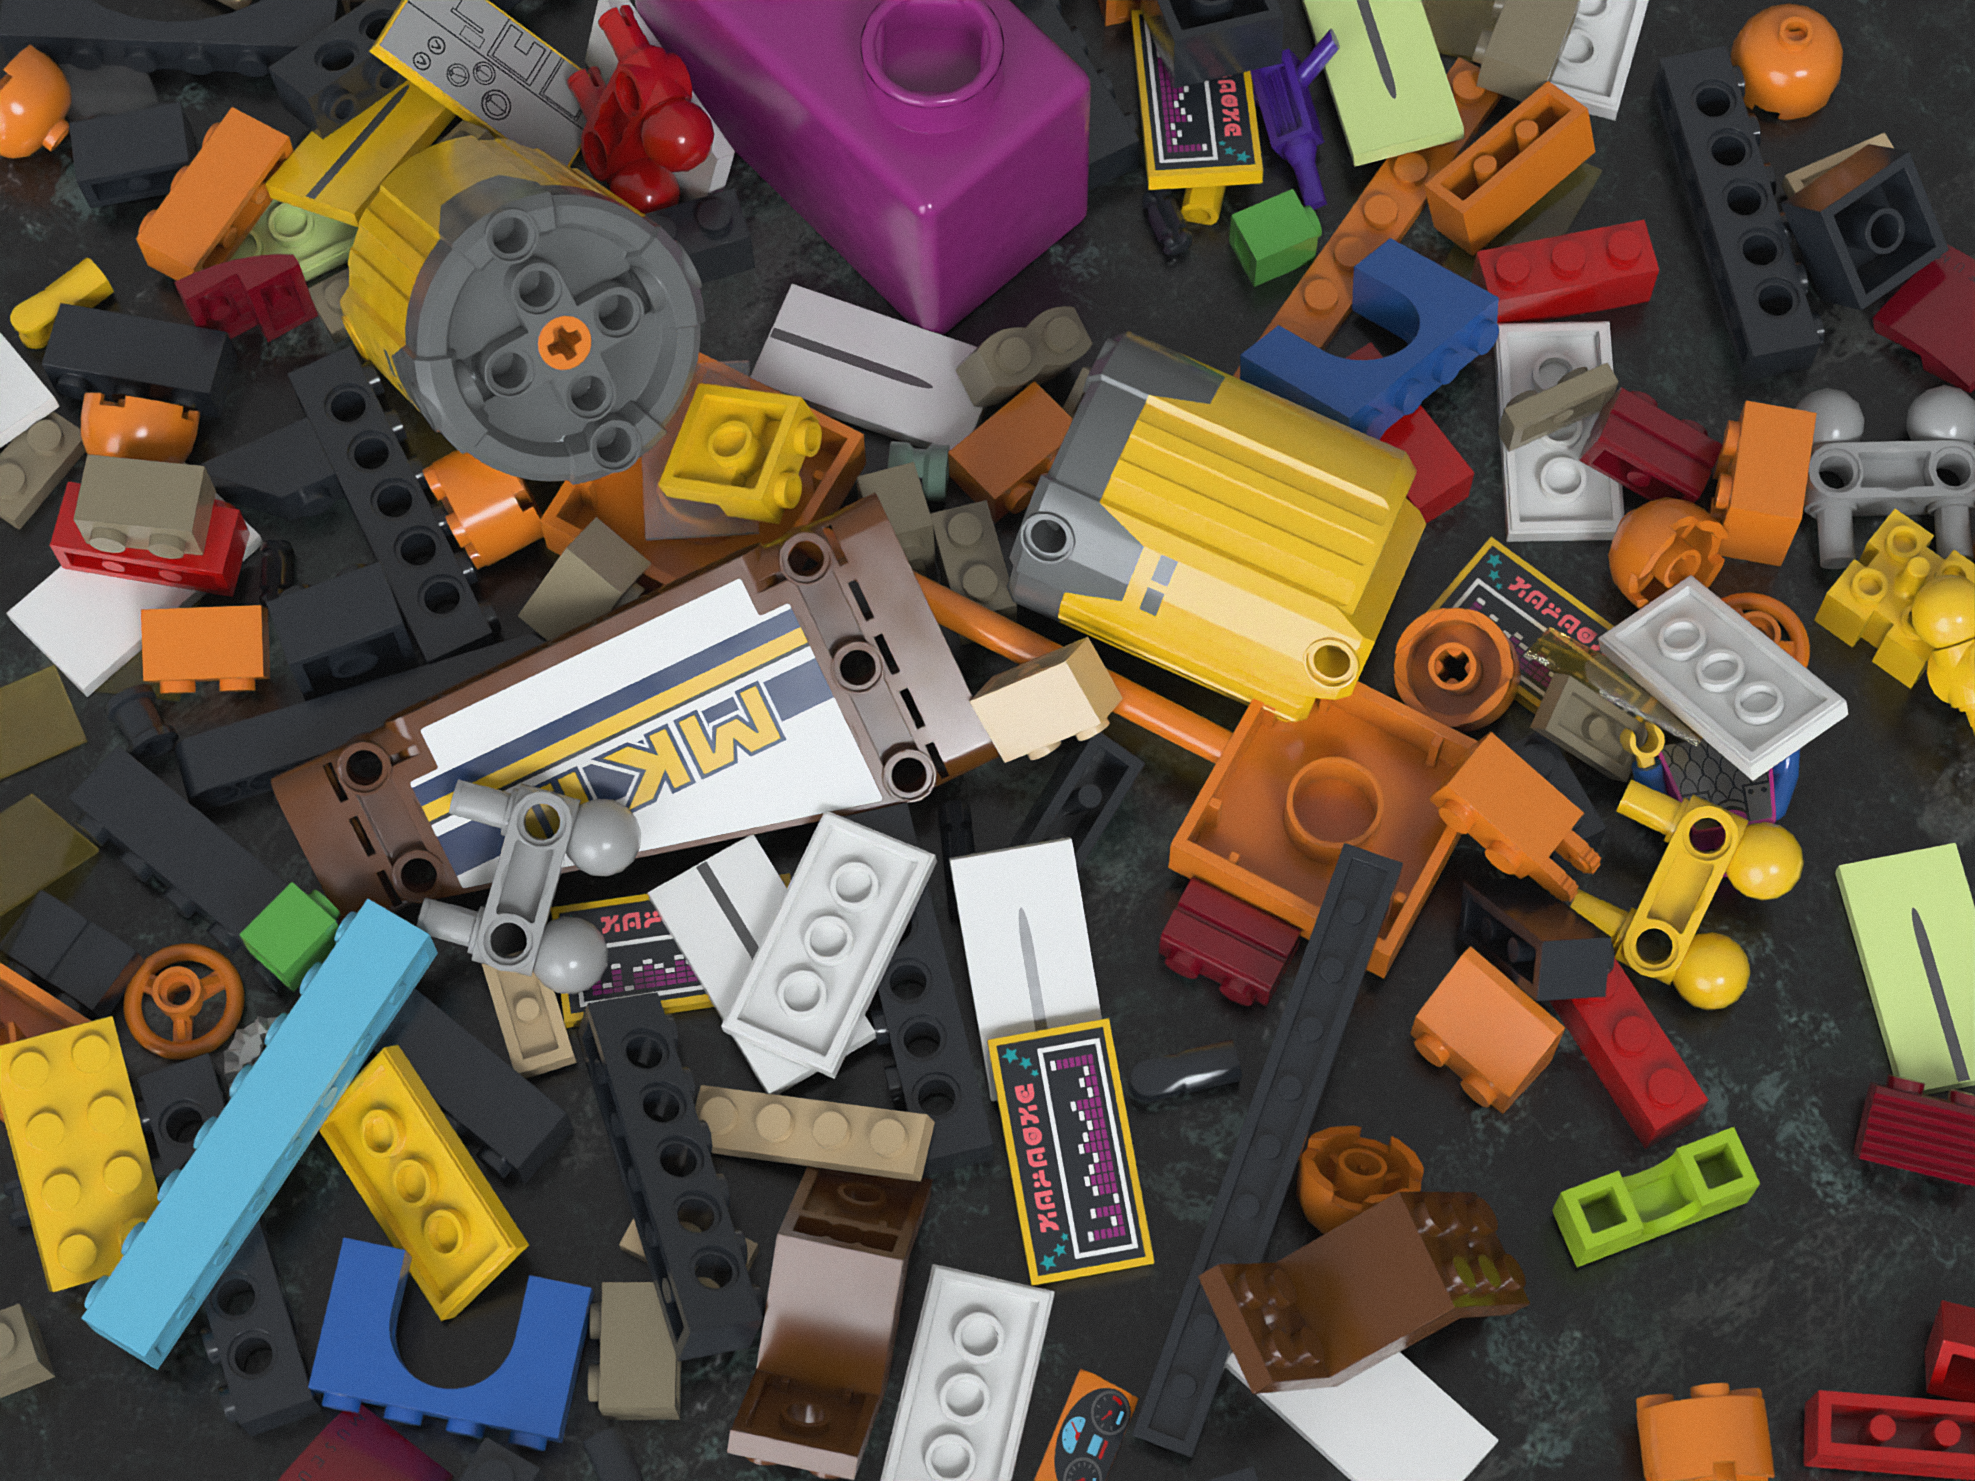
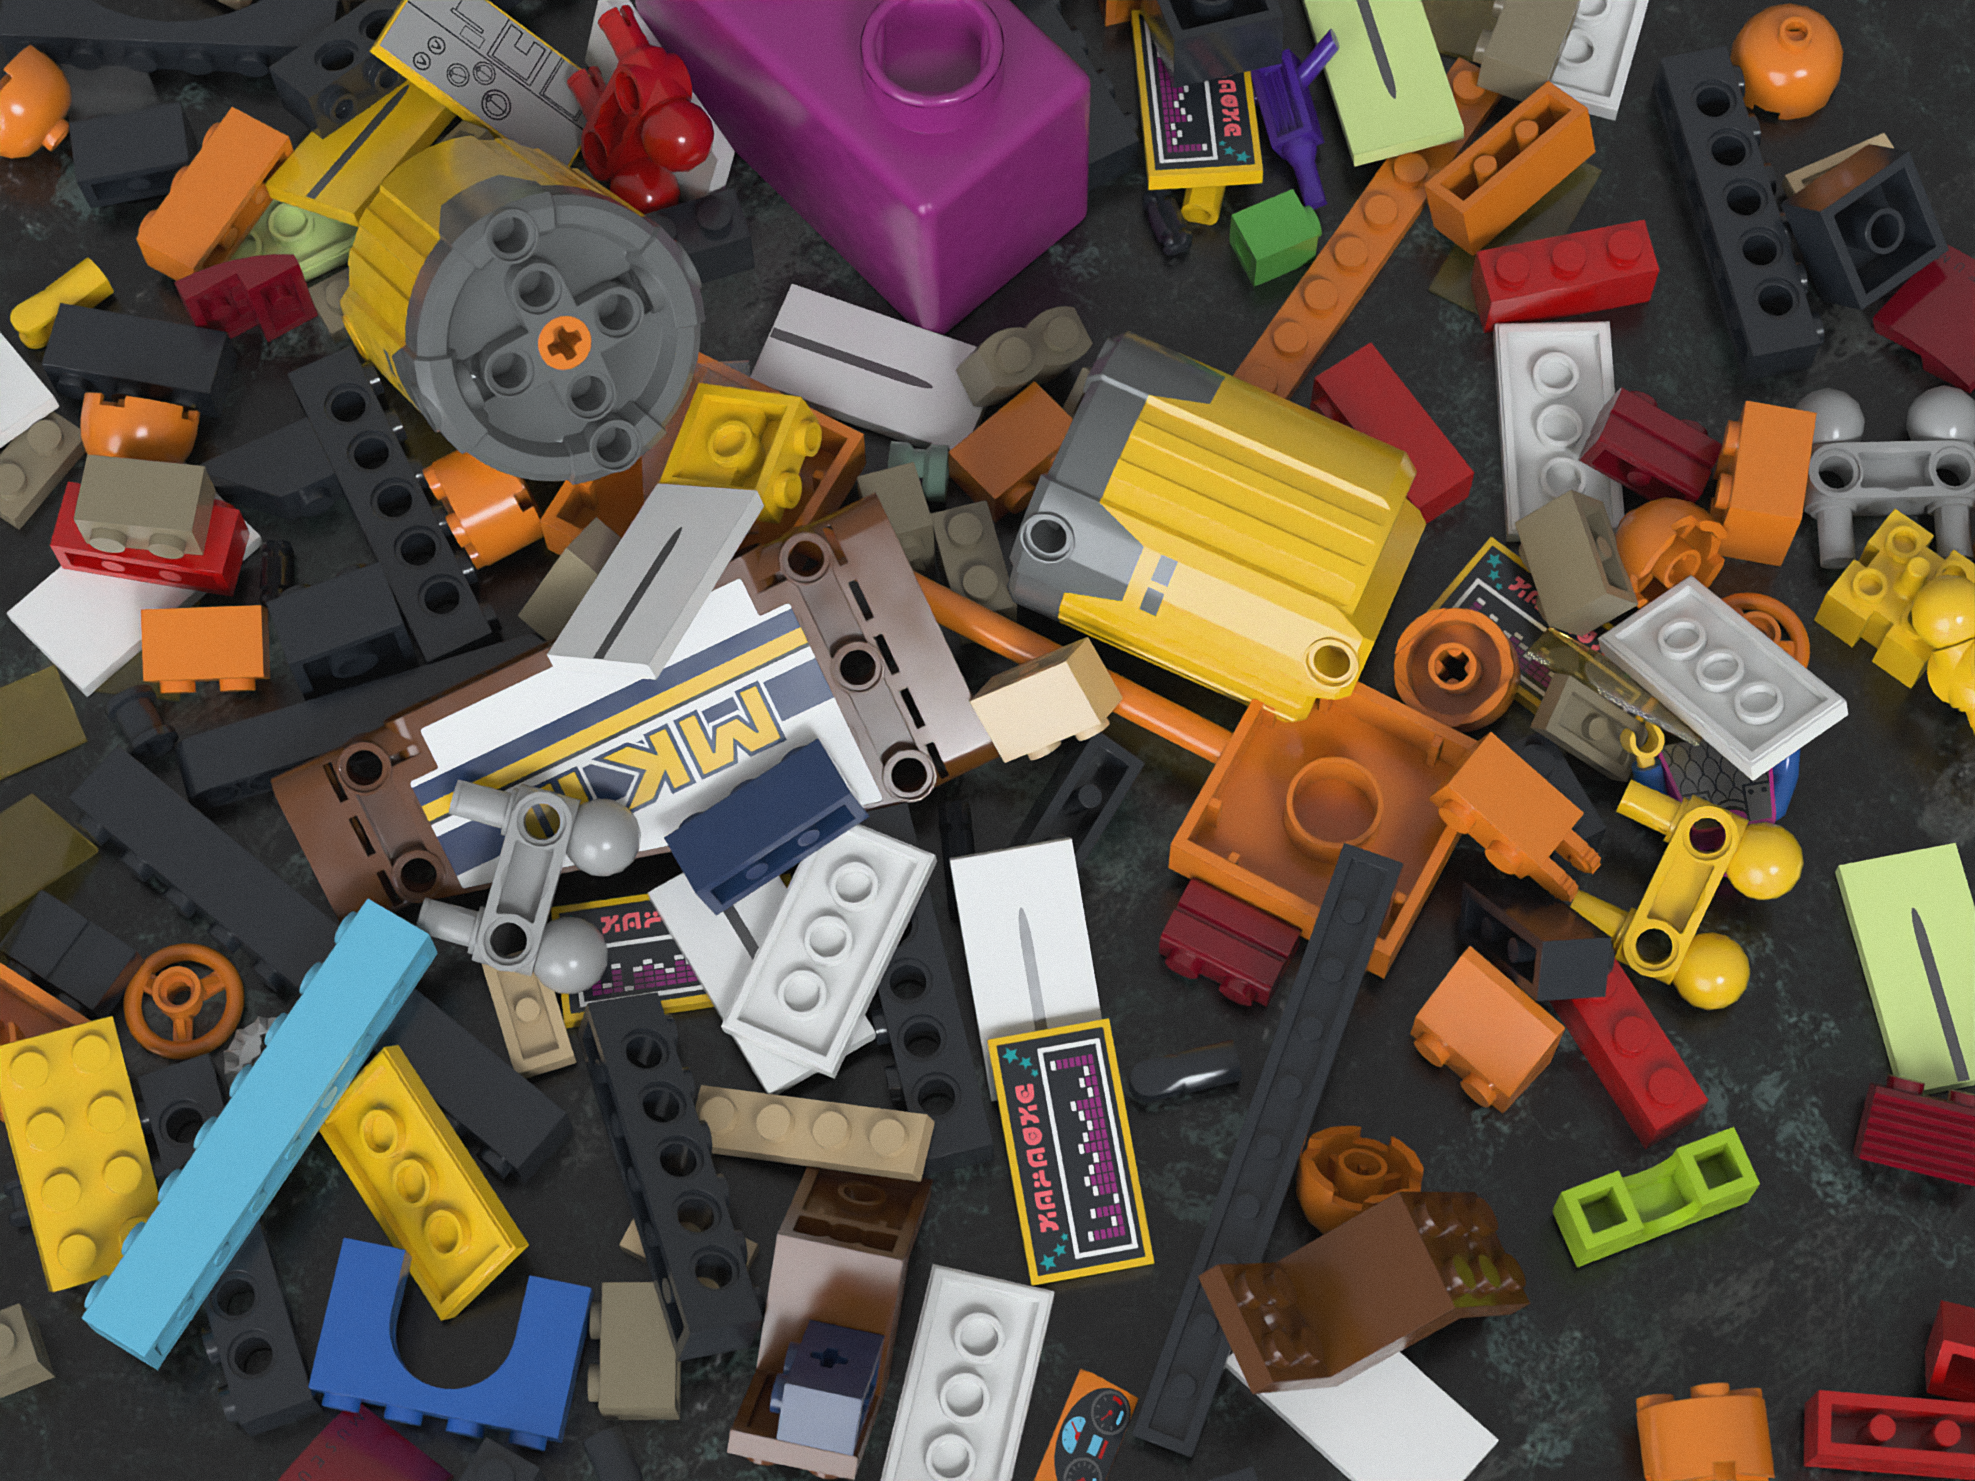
(293, 934): bright green brick -> none
(656, 581): none -> white tile
(766, 826): none -> dark blue brick
(827, 1387): none -> dark blue brick
(1418, 300): blue arch -> none
(1572, 399): dark tan plate -> none
(1575, 563): none -> dark tan brick

